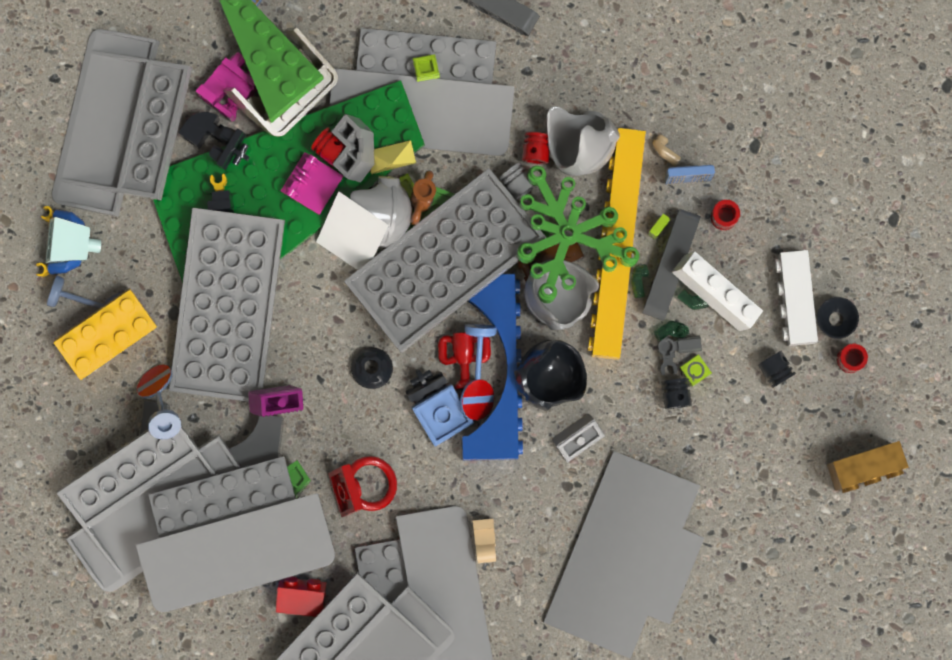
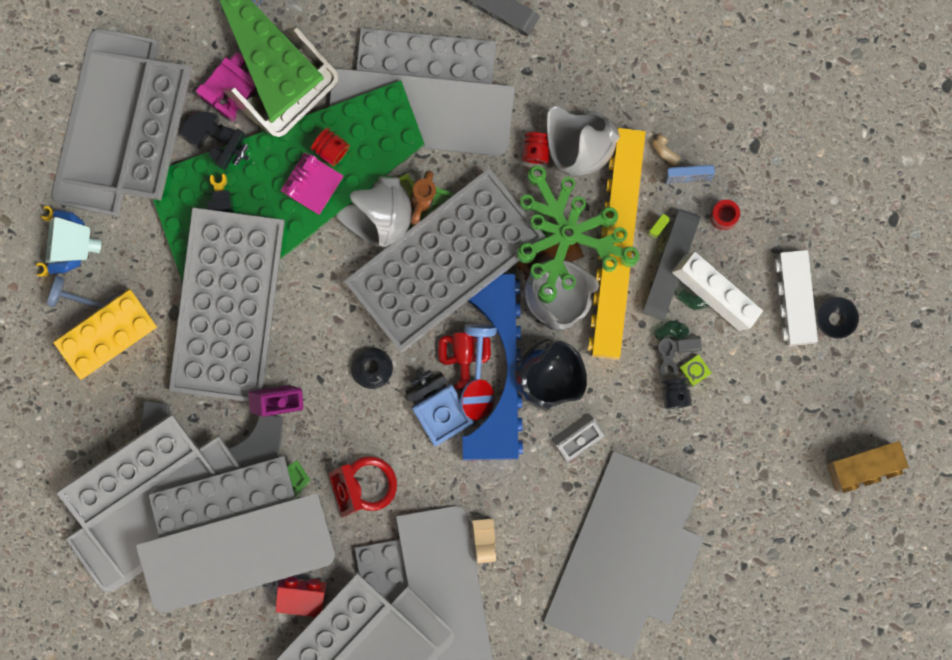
(163, 423): piece -> none
(351, 232): white sticker -> none
(358, 155): light grey brick -> none
(393, 157): light yellow slope -> none
(426, 68): lime tile -> none
(516, 181): light grey piece -> none
(636, 280): clear green arm -> none
(776, 369): black piece -> none
(852, 358): red piece -> none

